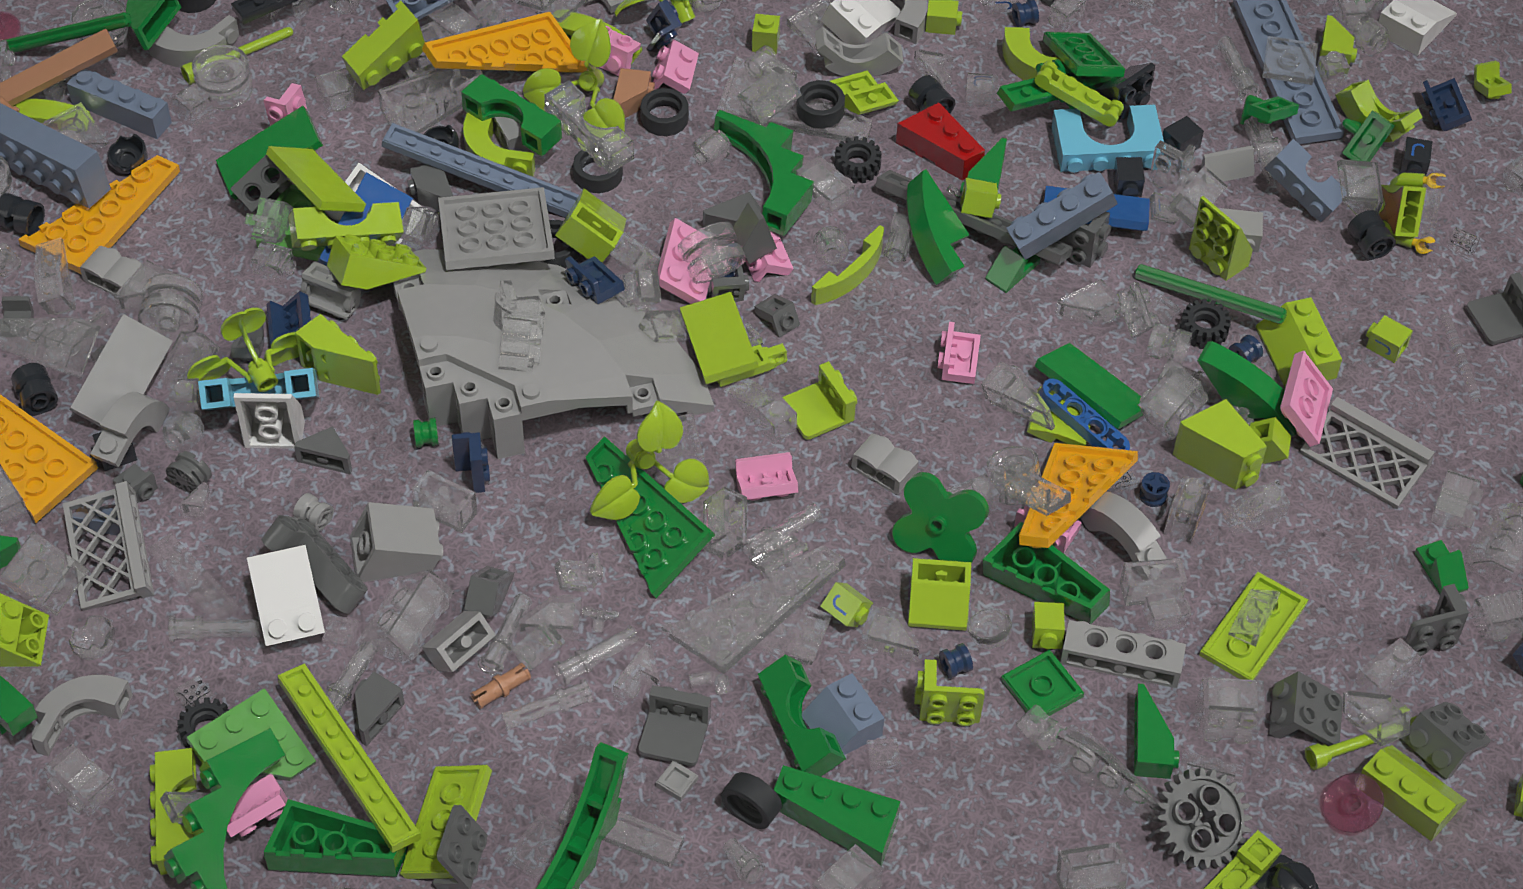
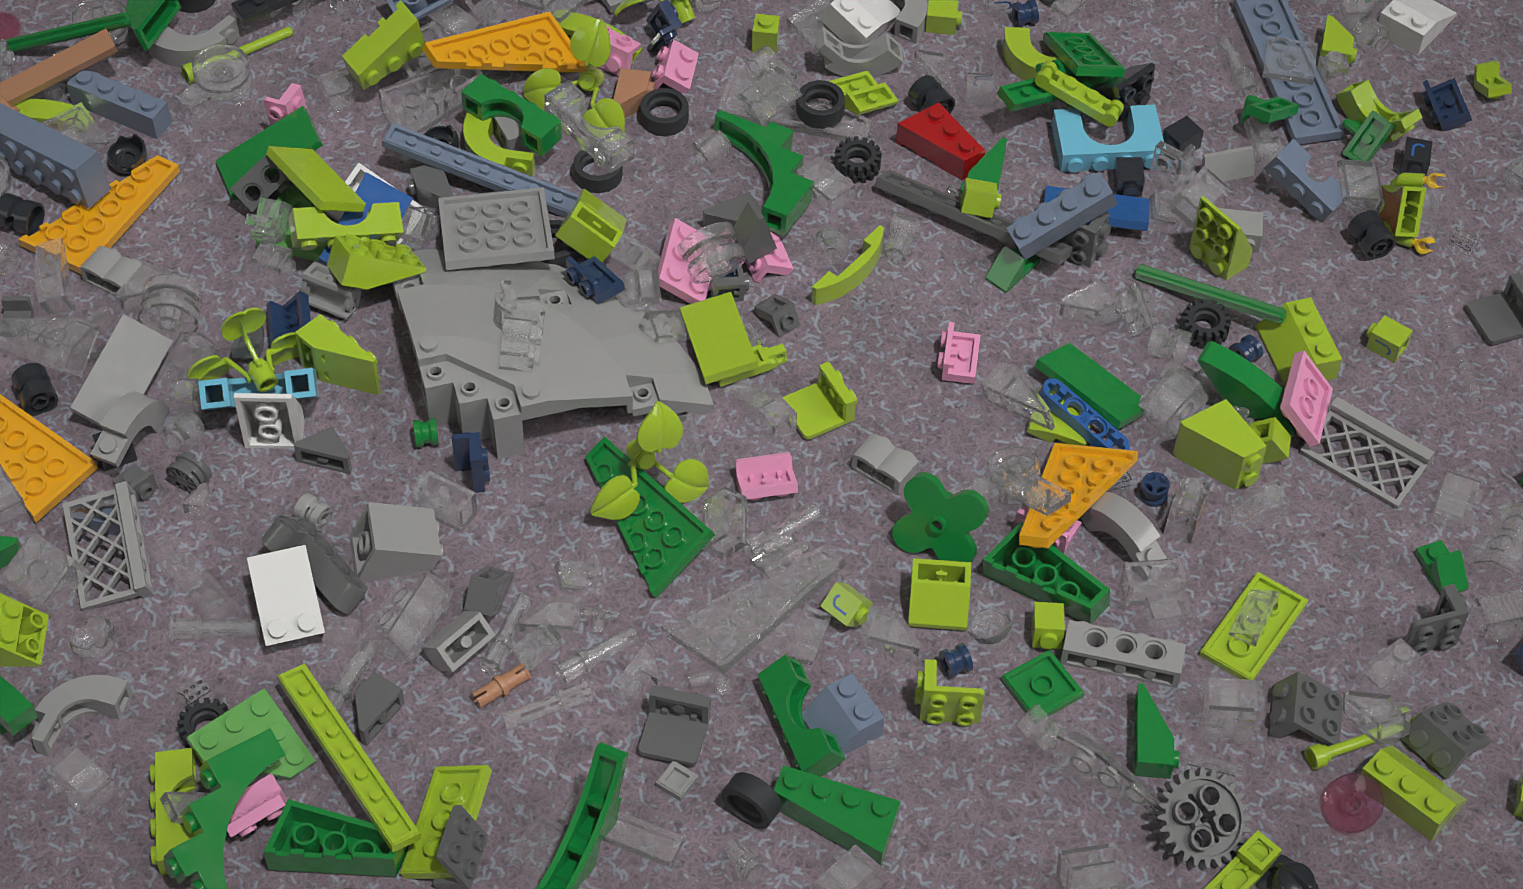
(934, 227): green slope -> none

